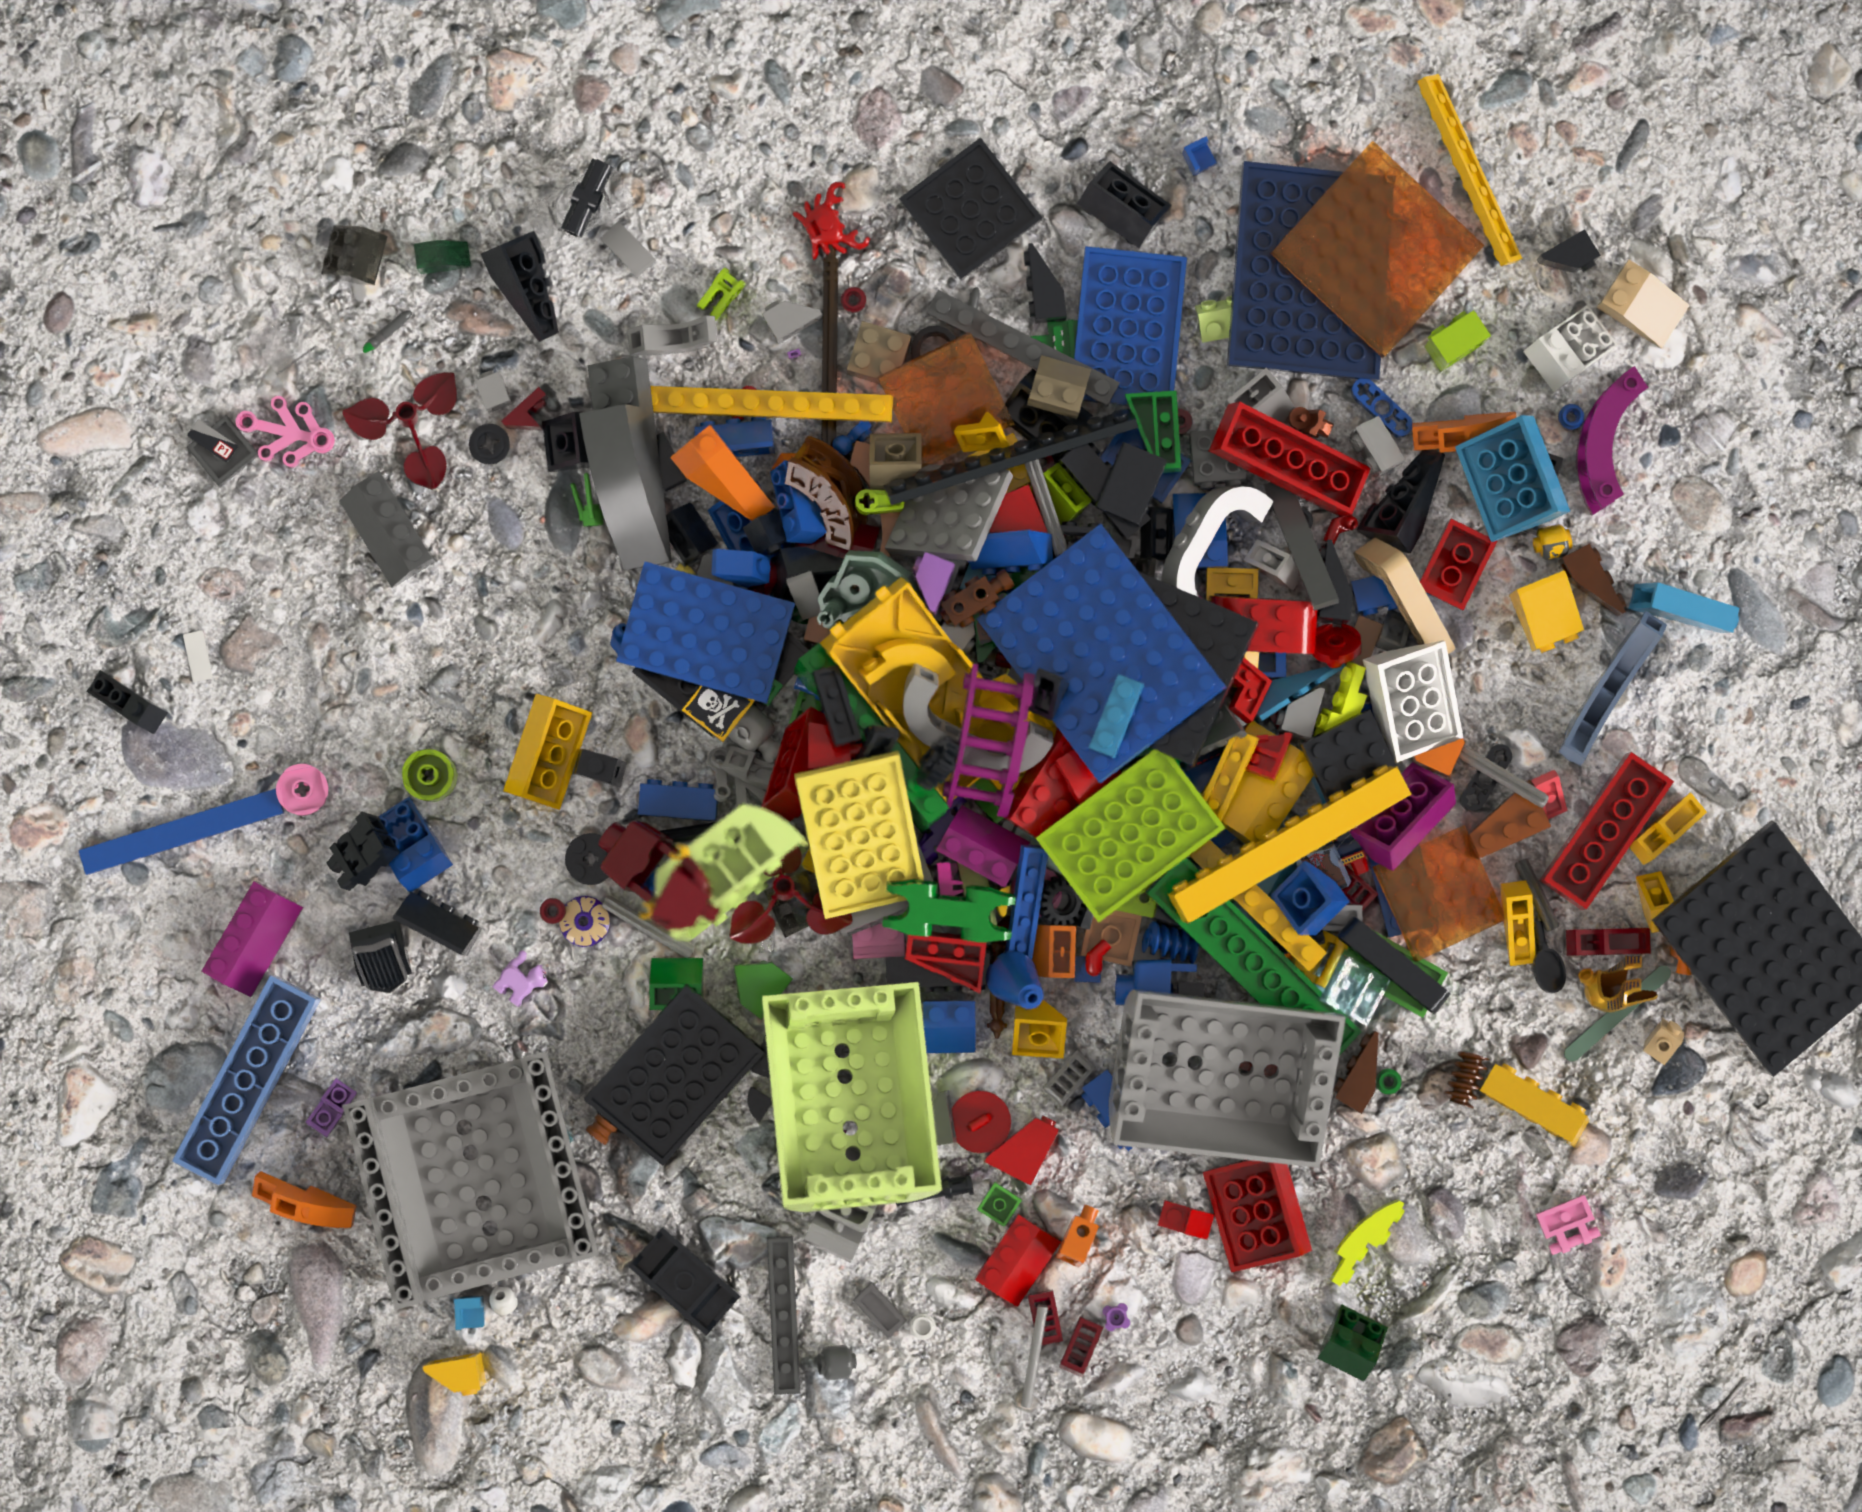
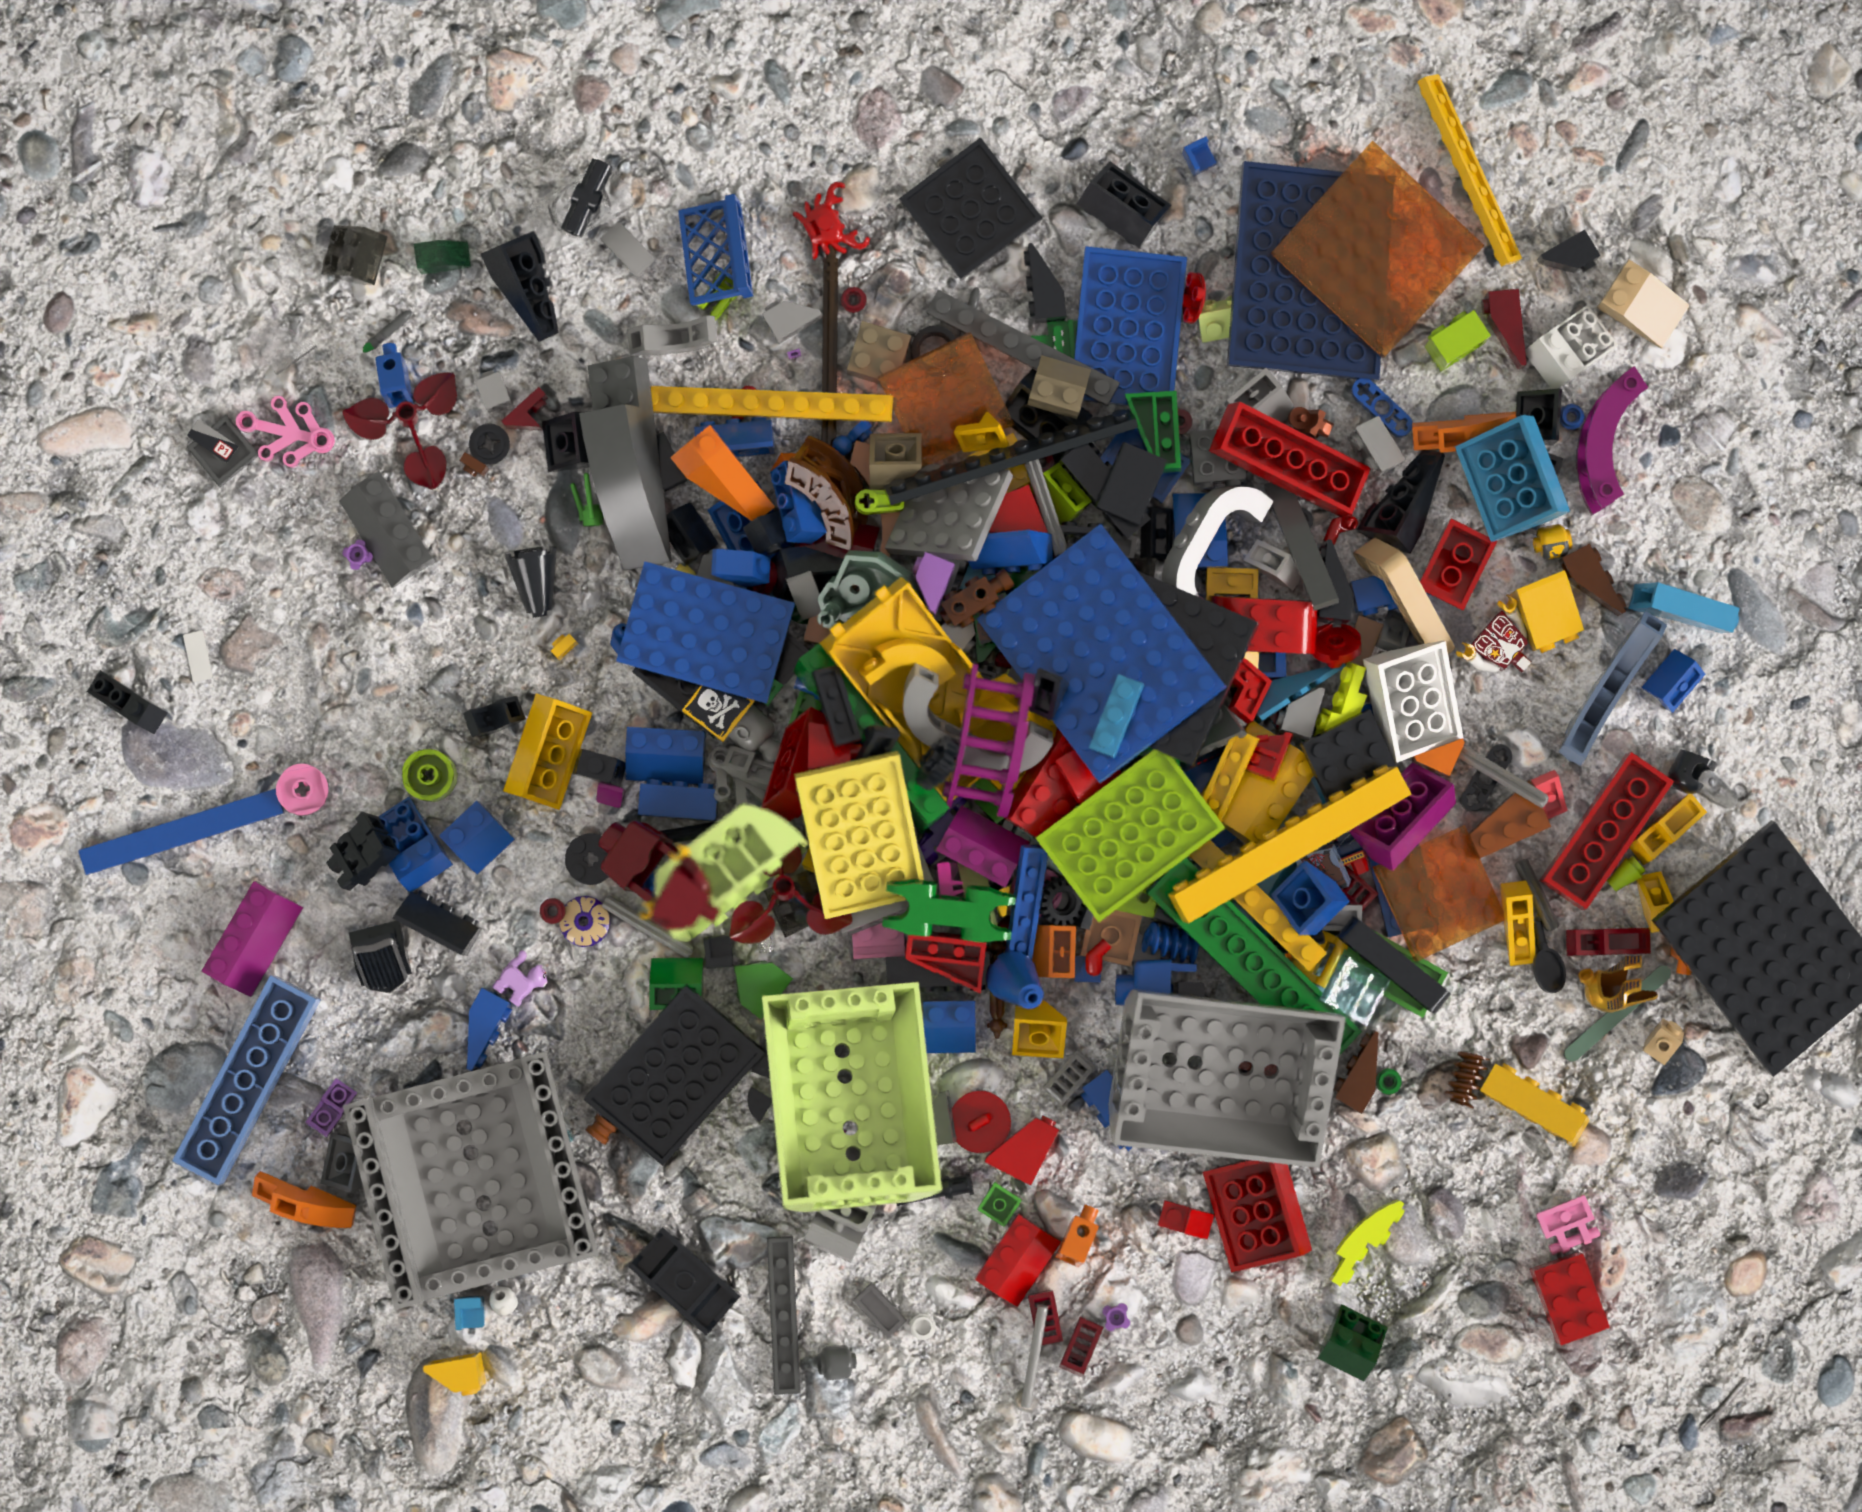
(341, 1165): none -> dark grey slope
(350, 554): none -> medium lavender plate
(393, 376): none -> blue torso
(473, 466): none -> reddish brown plate
(477, 837): none -> blue slope
(484, 1020): none -> blue slope
(494, 717): none -> black brick
(534, 577): none -> black cone
(563, 646): none -> yellow plate
(610, 794): none -> magenta slope
(665, 755): none -> blue slope
(718, 952): none -> black panel
(735, 242): none -> blue fence
(1193, 297): none -> red dish
(1499, 642): none -> torso
(1505, 319): none -> dark red slope
(1546, 409): none -> black slope
(1569, 1298): none -> red brick
(1626, 873): none -> lime cone
(1674, 680): none -> blue panel
(1687, 770): none -> black helmet

